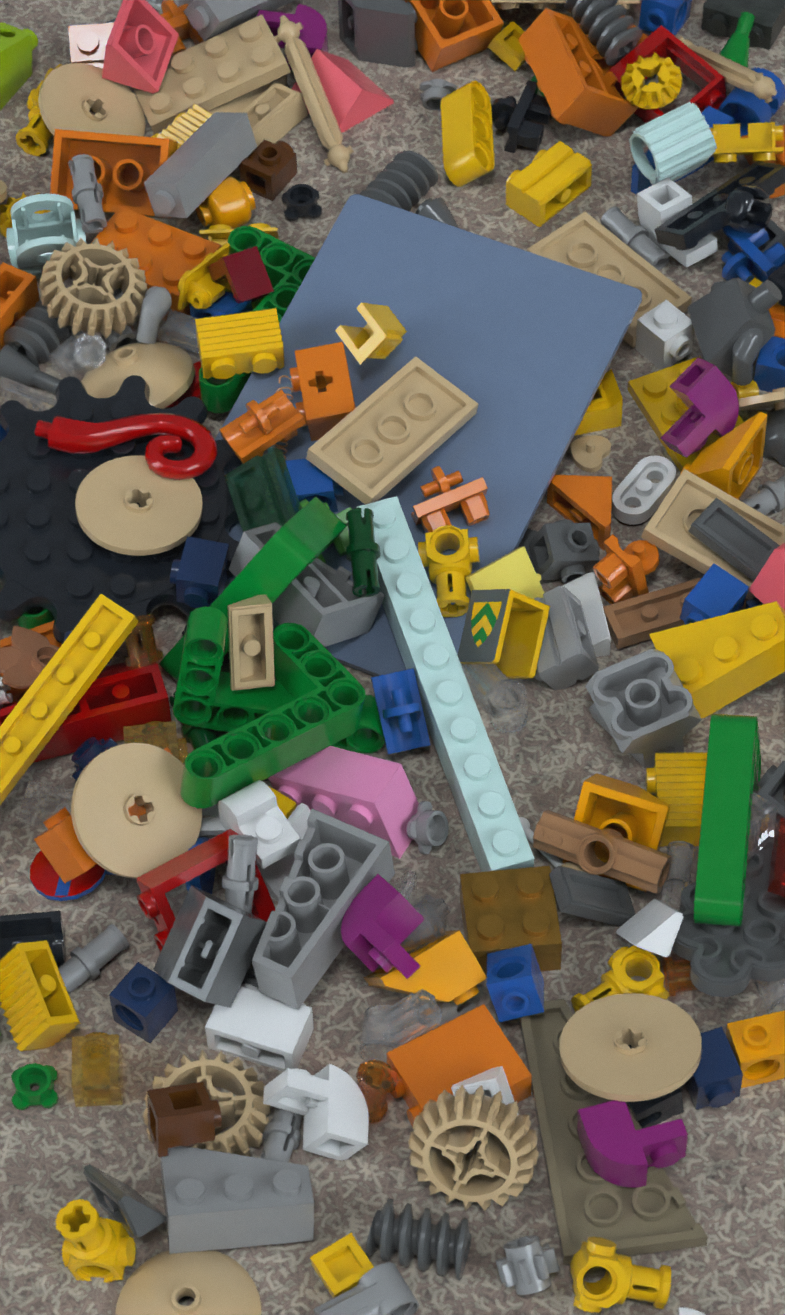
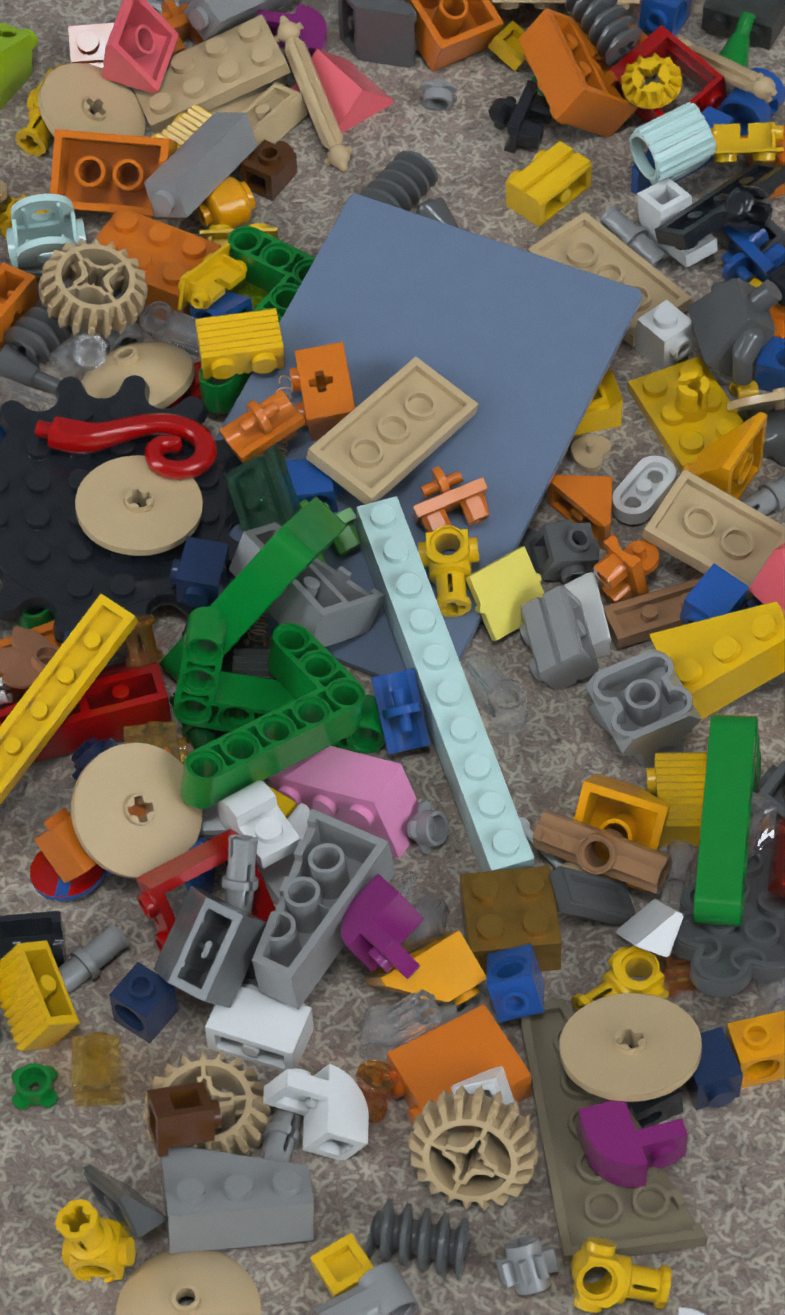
(87, 193): light grey pin -> none
(154, 307): light grey arm -> none
(244, 273): dark red panel -> none
(251, 643): tan slope -> none
(301, 202): black plate -> none
(363, 552): dark green pin -> none
(379, 335): yellow window -> none
(467, 133): yellow beam -> none
(504, 631): piece -> none
(711, 407): magenta brick -> none
(733, 538): dark grey tile -> none

